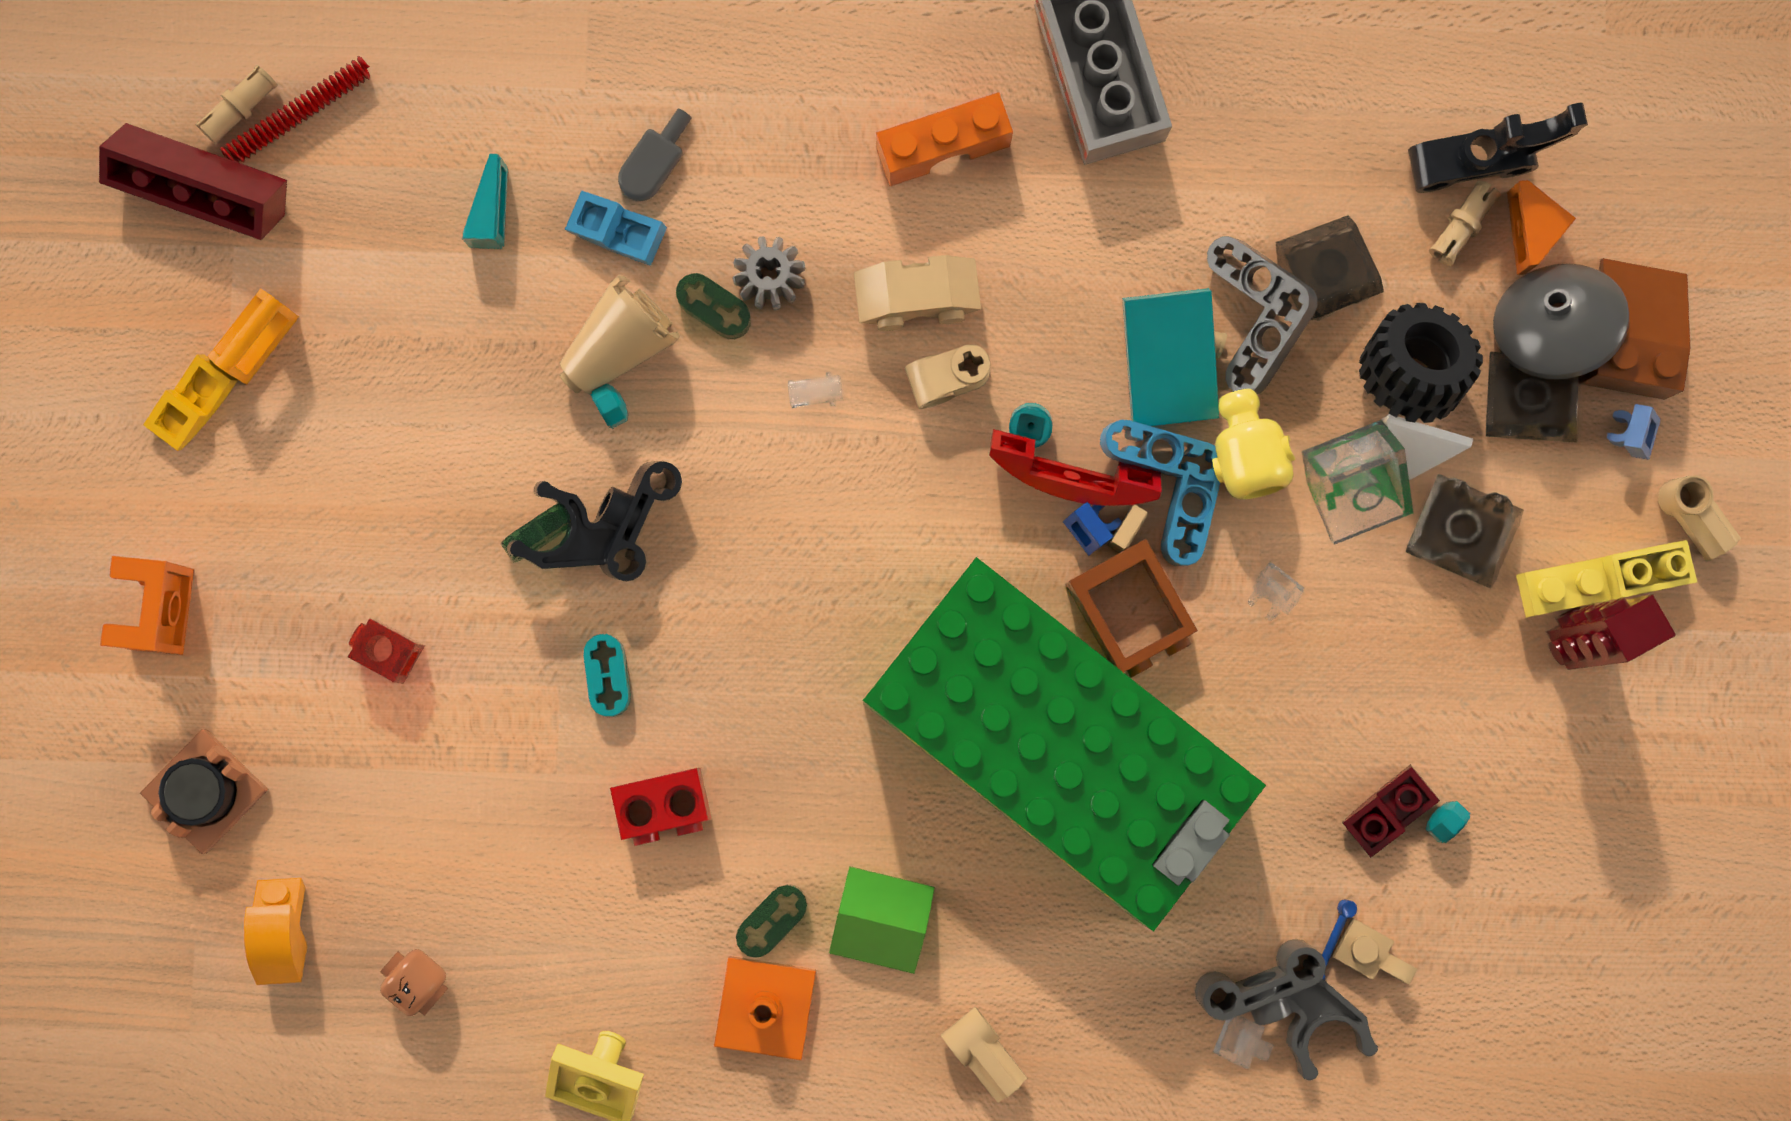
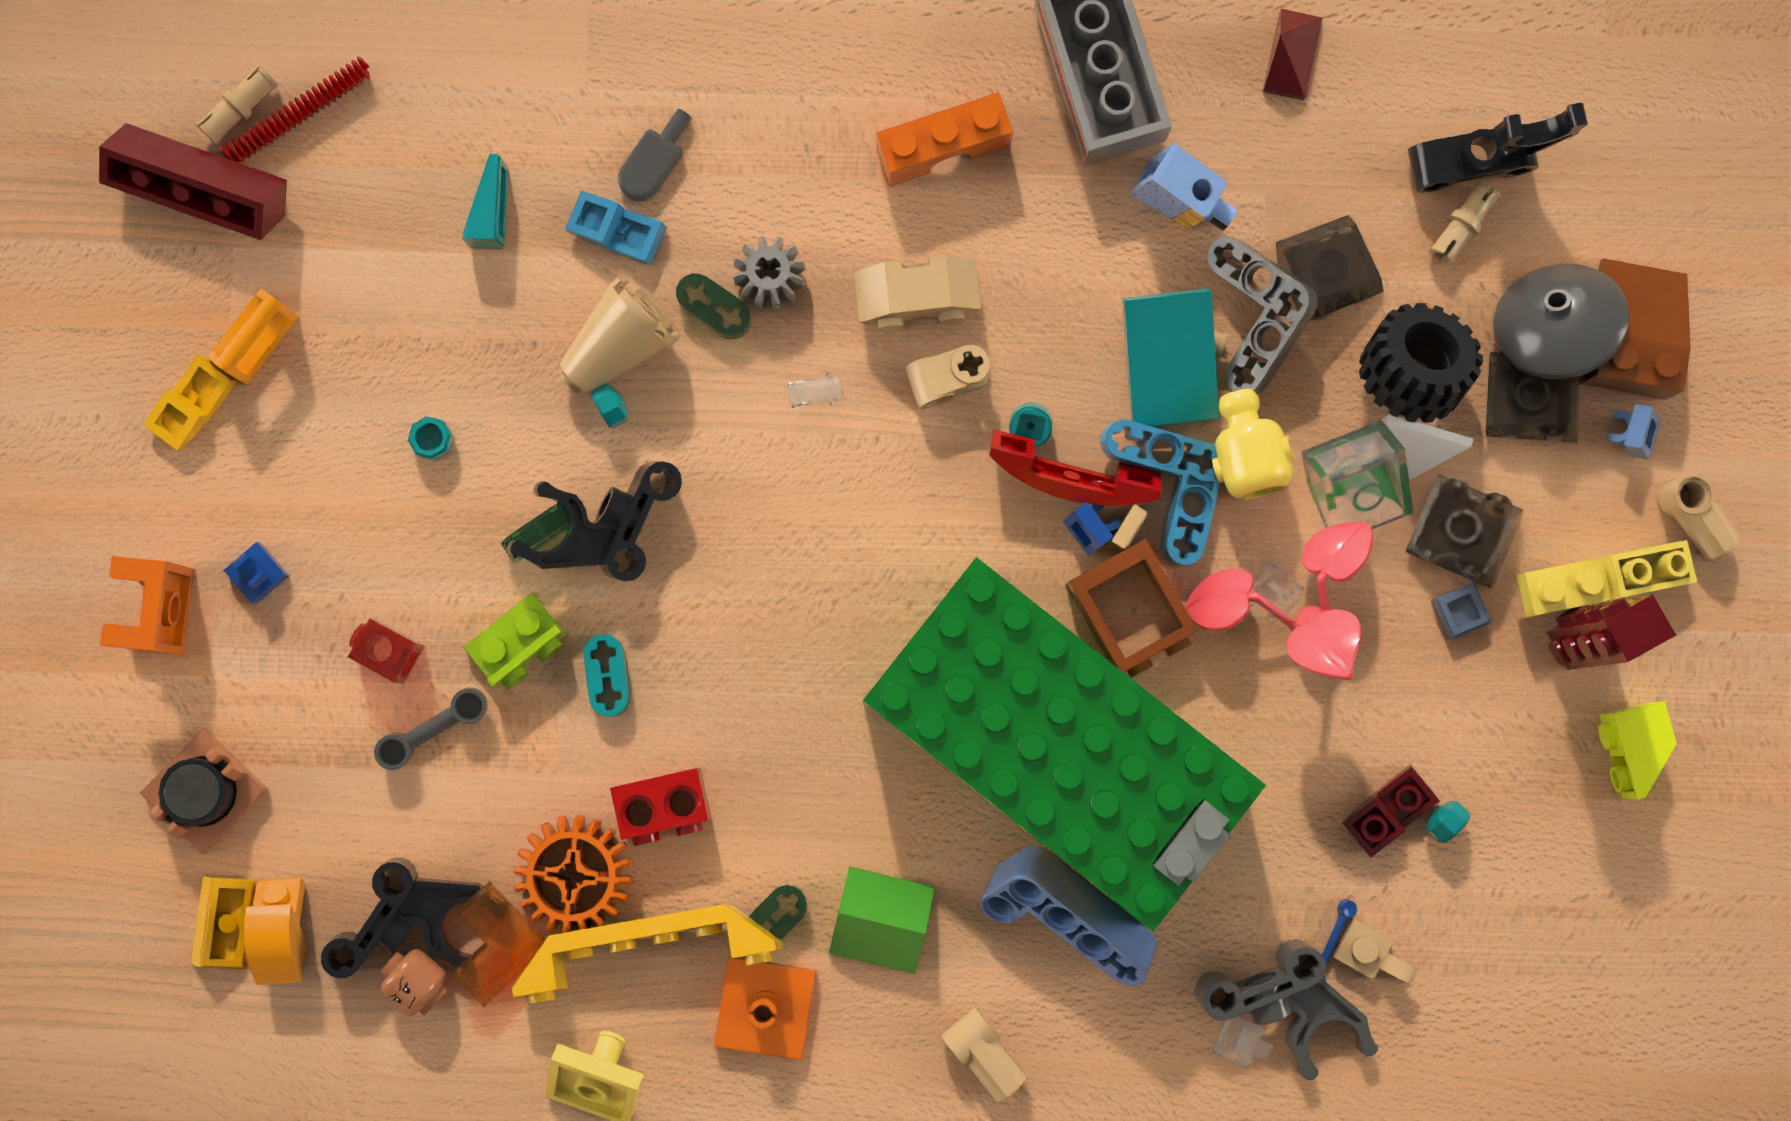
(221, 922): none -> yellow slope
(256, 572): none -> blue tile
(397, 748): none -> dark grey bar
(420, 902): none -> black piece
(430, 438): none -> teal tile
(507, 946): none -> clear orange tile
(515, 642): none -> lime bracket
(547, 968): none -> yellow slope
(575, 854): none -> orange gear
(1073, 909): none -> medium blue beam
(1183, 189): none -> light blue torso
(1292, 54): none -> dark red slope
(1321, 637): none -> coral plant
(1461, 611): none -> sand blue tile
(1535, 224): orange slope -> none
(1639, 746): none -> neon yellow slope

